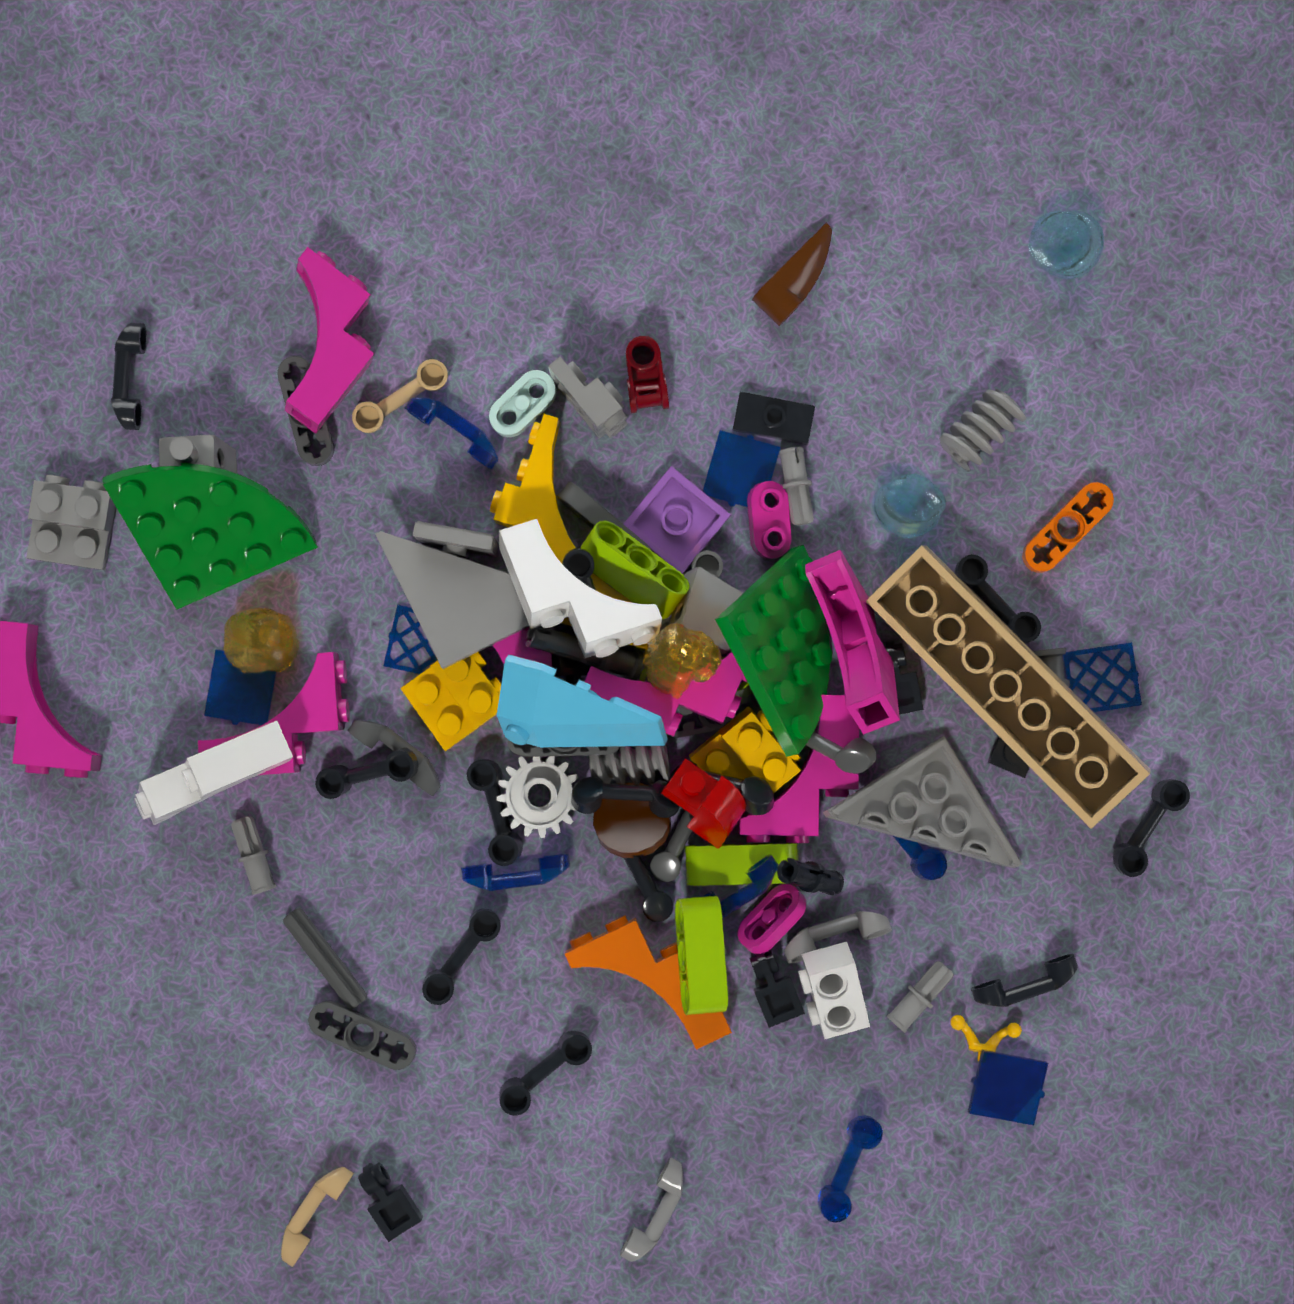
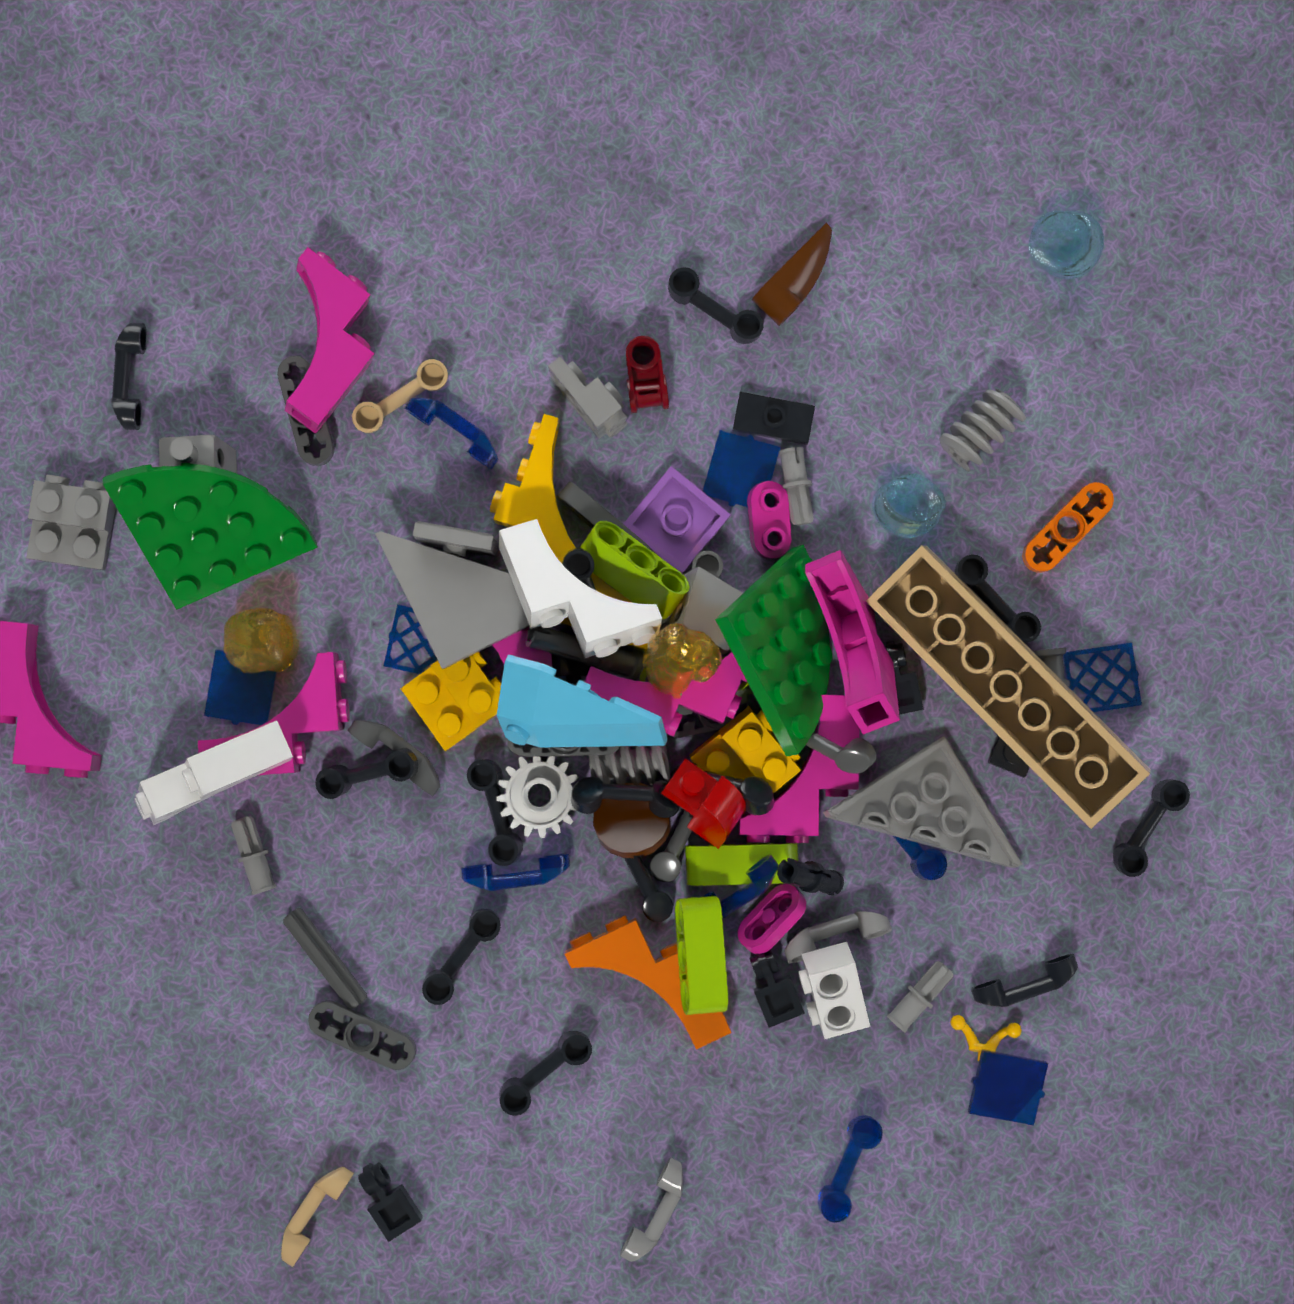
(518, 400): light aqua plate -> none
(683, 292): none -> black bar

